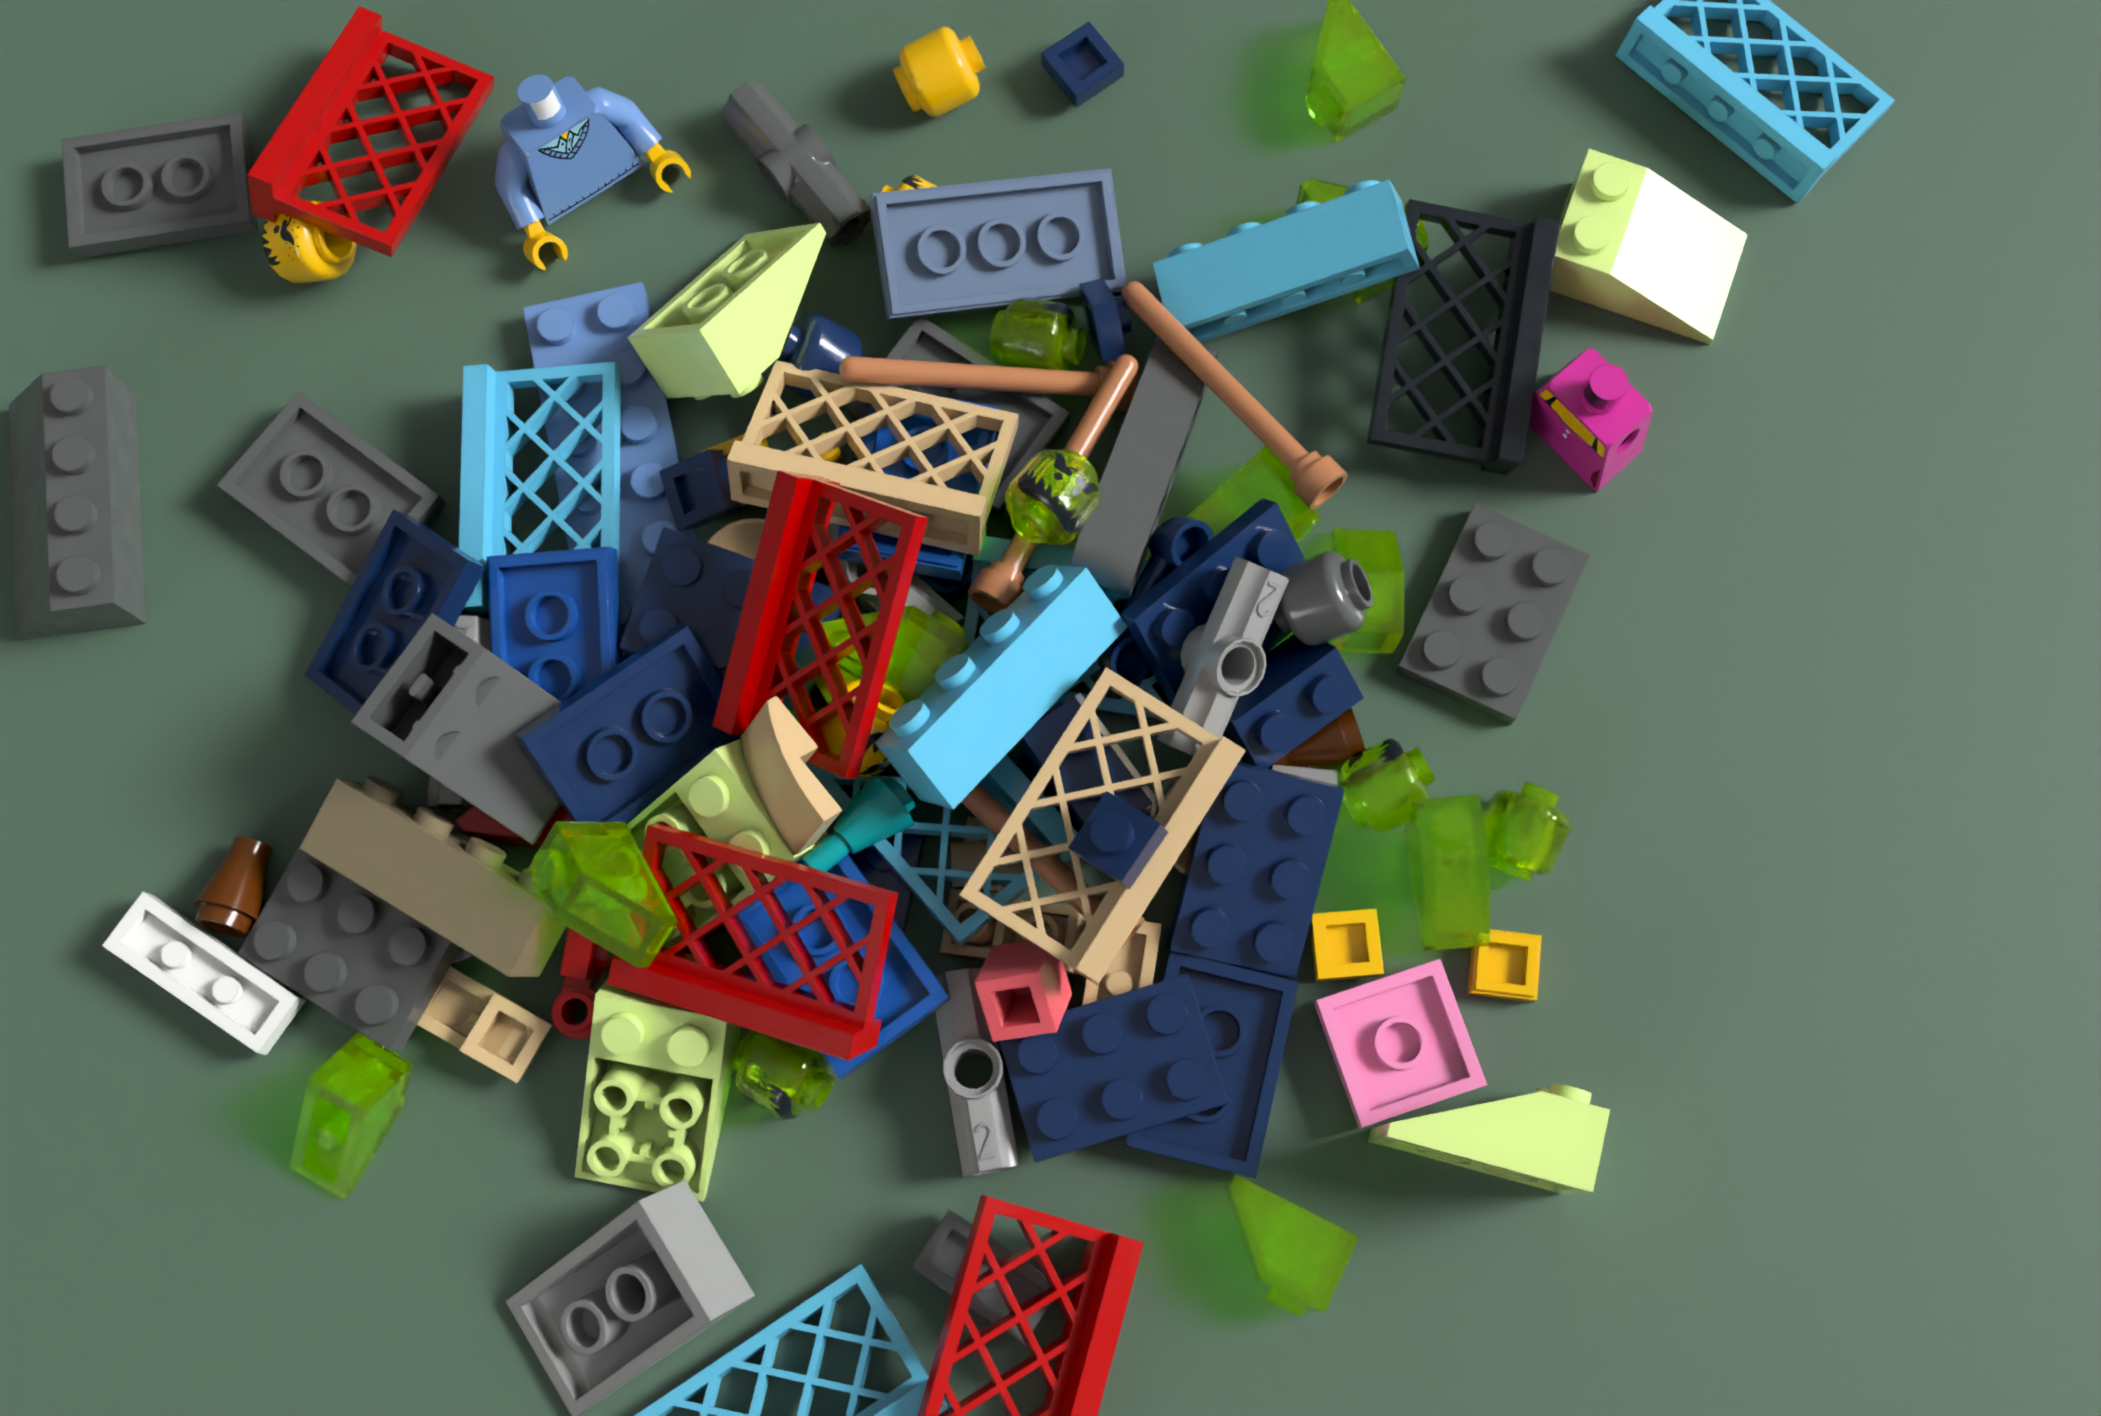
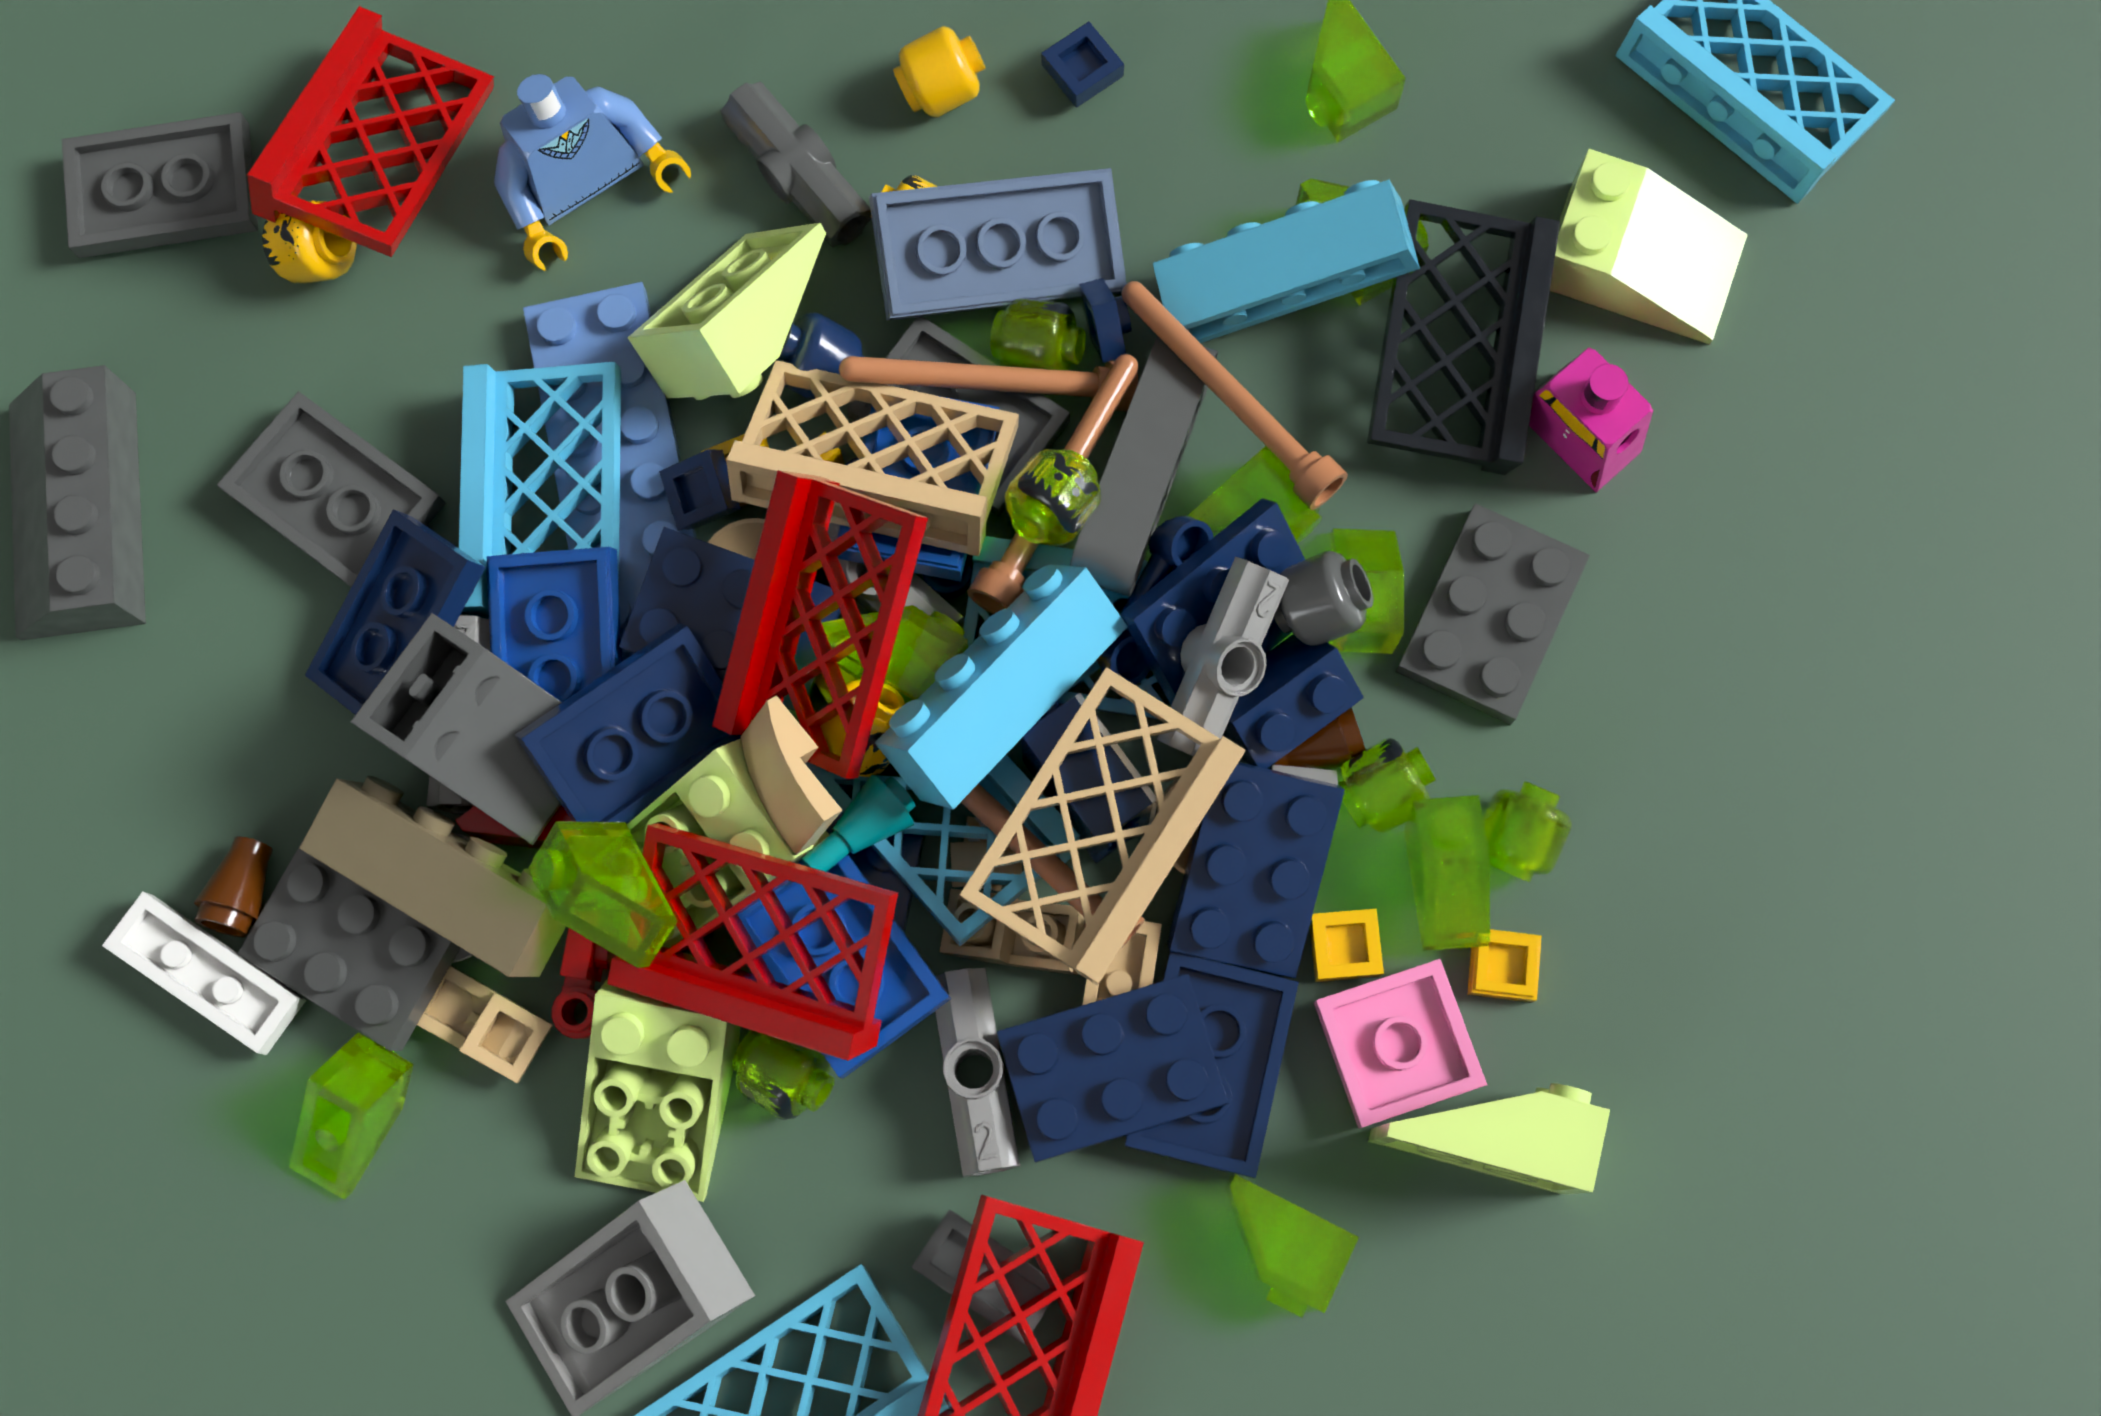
(1022, 991): coral brick -> none
(1118, 839): dark blue plate -> none

